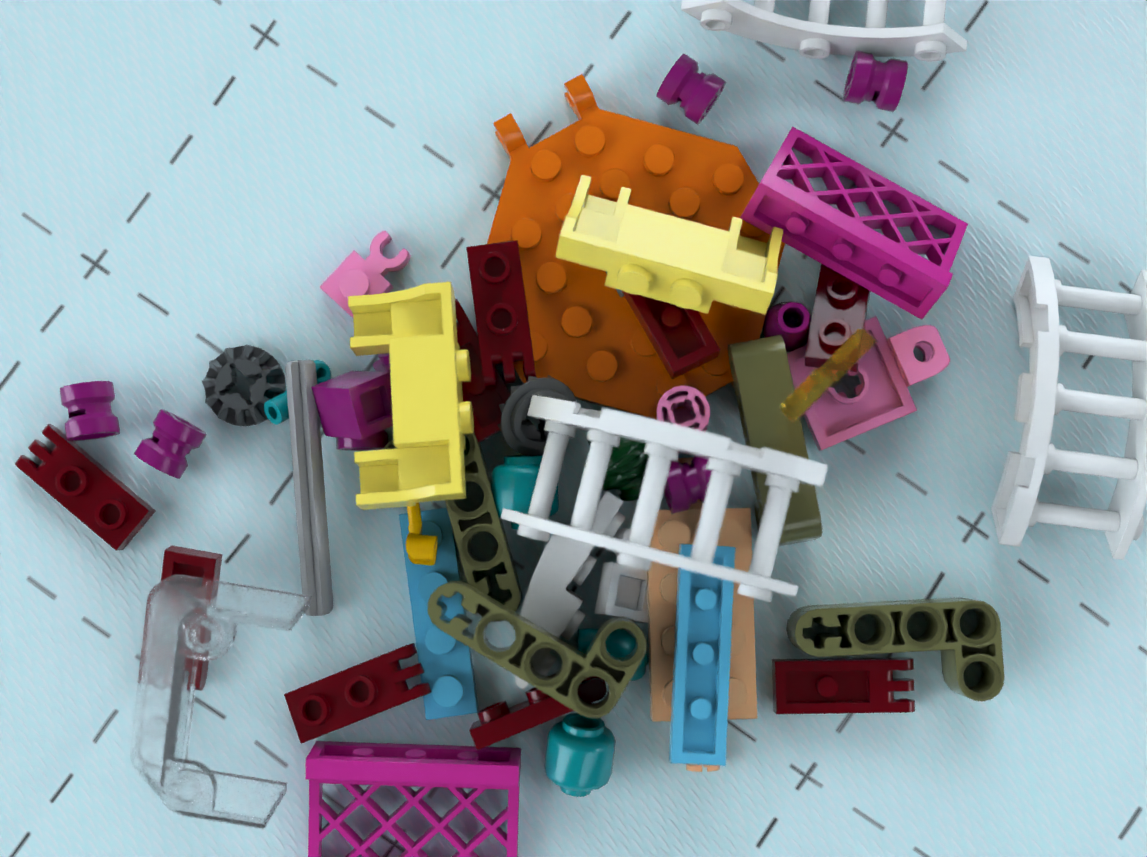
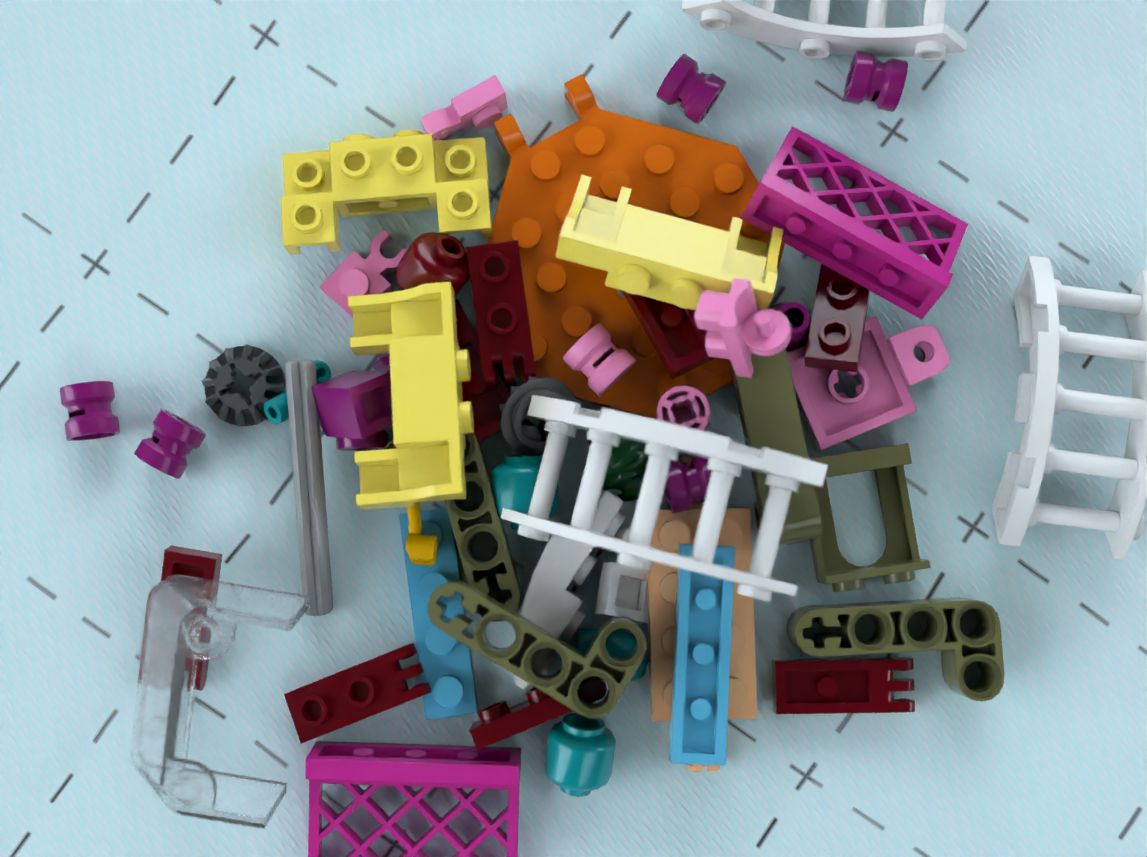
(86, 489): dark red hinge -> none
(383, 178): none -> light yellow bracket
(434, 260): none -> dark red head
(473, 108): none -> bright pink plate
(590, 351): none -> bright pink wheel
(739, 328): none -> bright pink hips
(828, 375): clear yellow tile -> none
(901, 549): none -> olive panel

